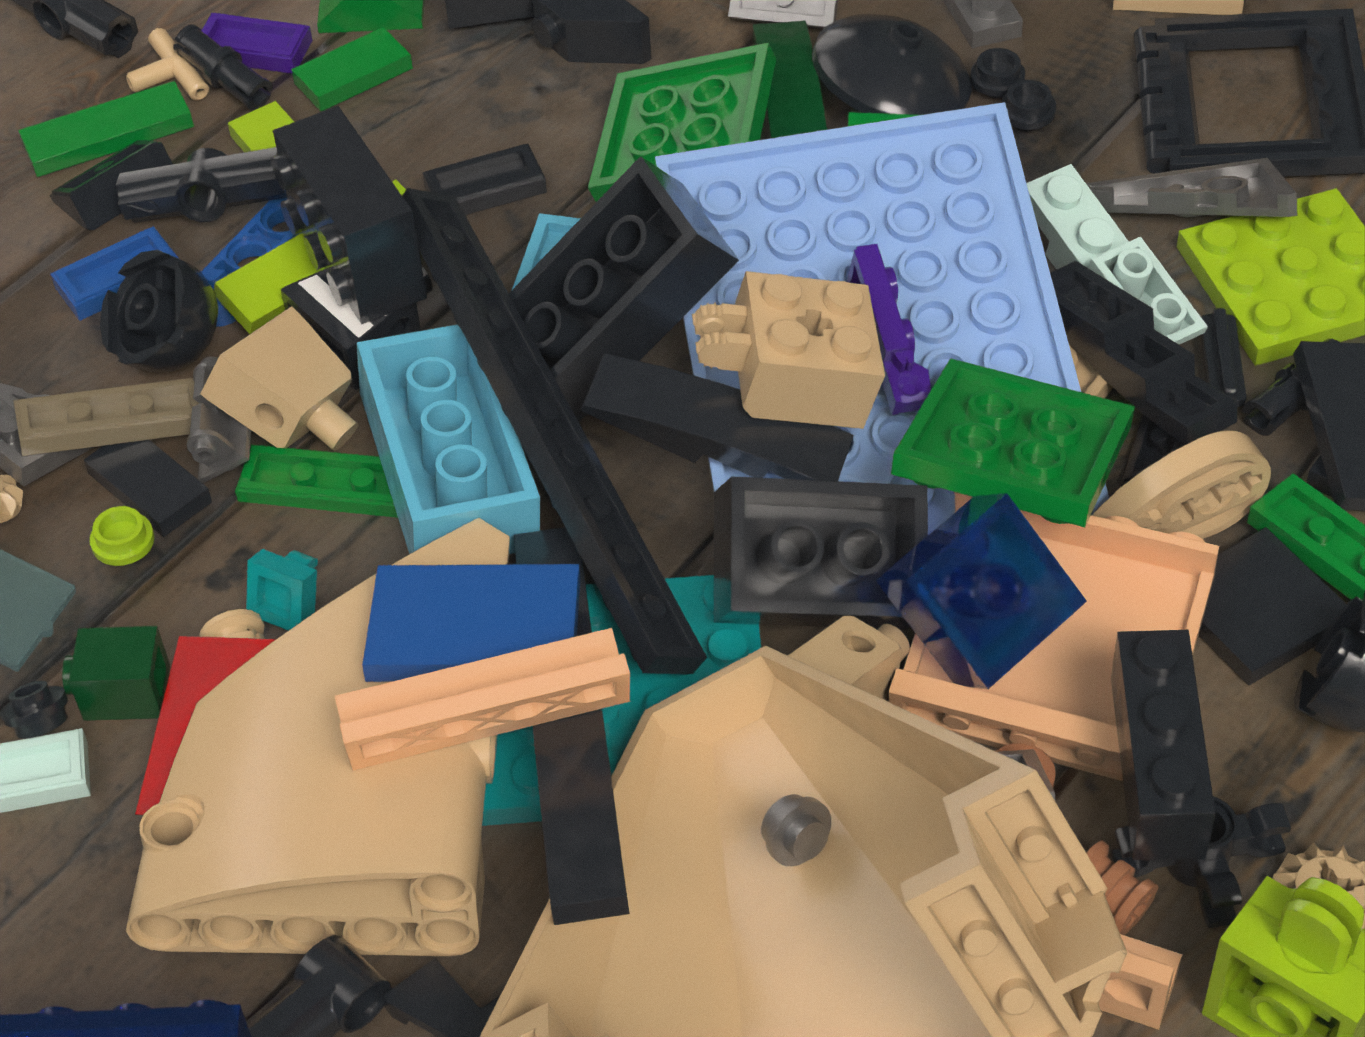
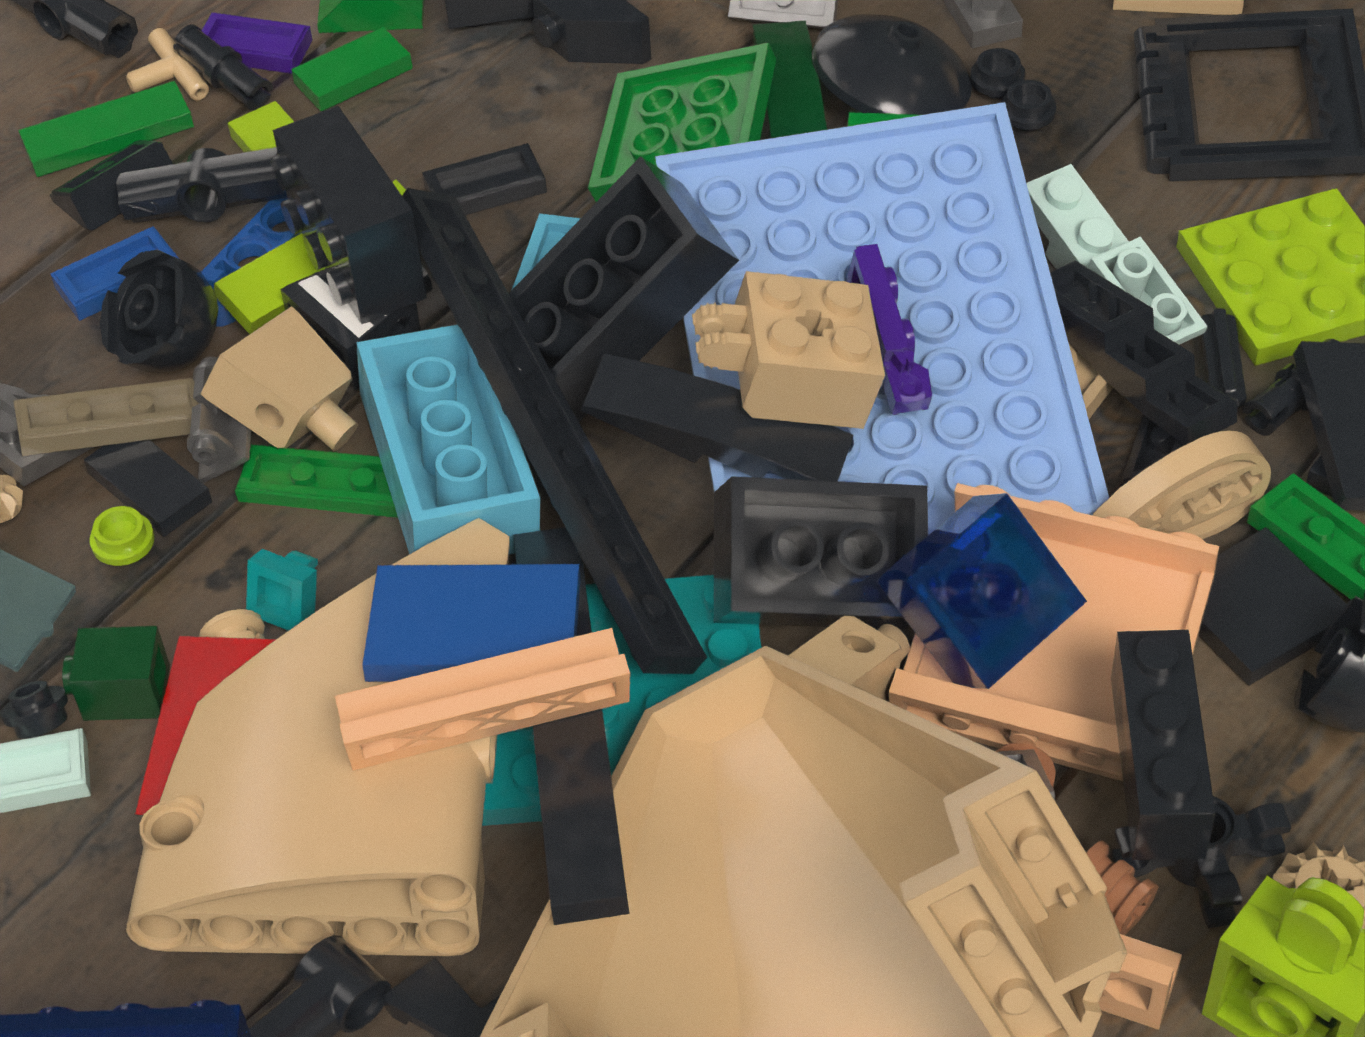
(796, 829): flat silver plate -> none
(1014, 437): green plate -> none
(1220, 189): flat silver wing -> none

